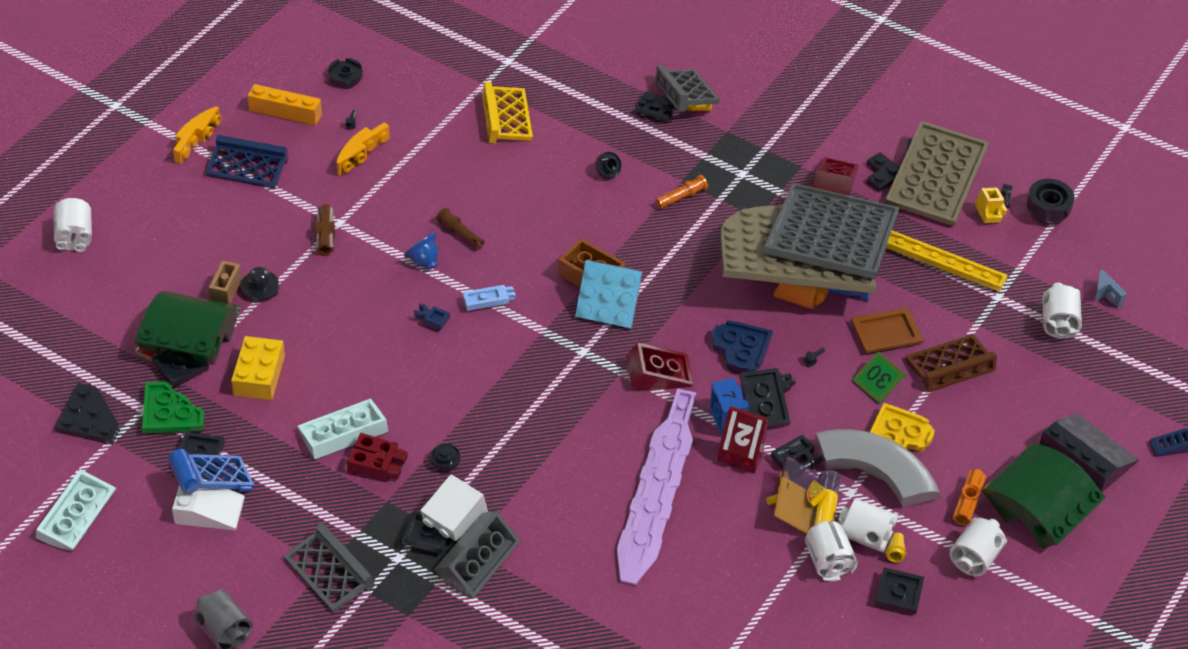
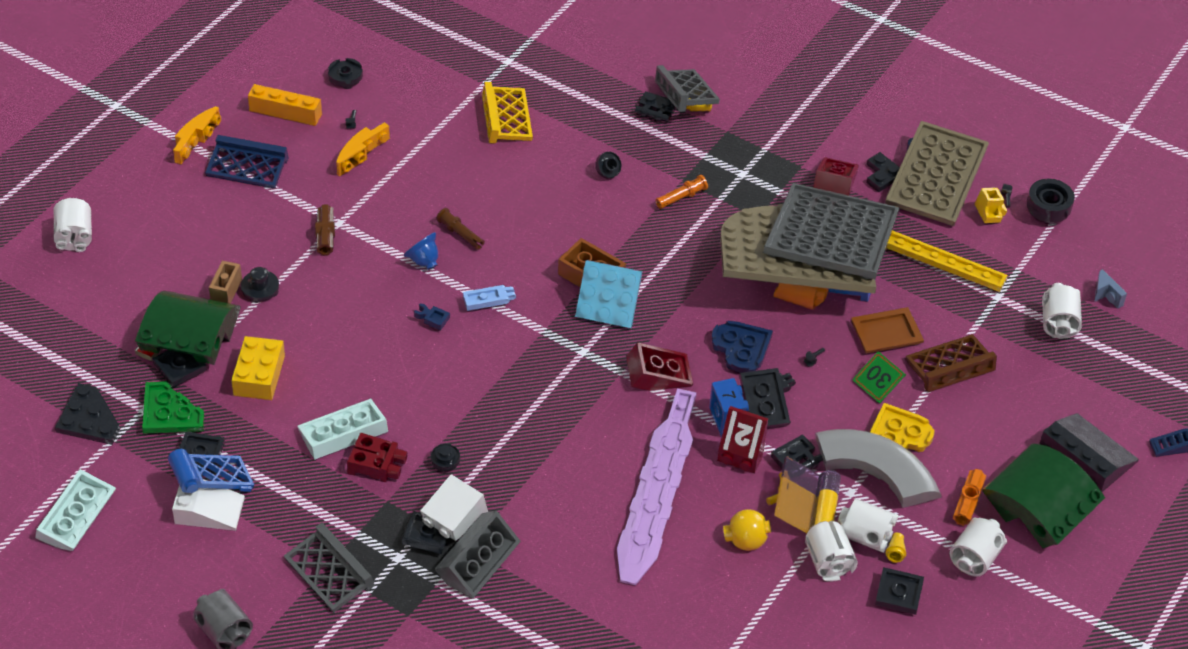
(747, 530): none -> yellow brick
(816, 493): tile -> none

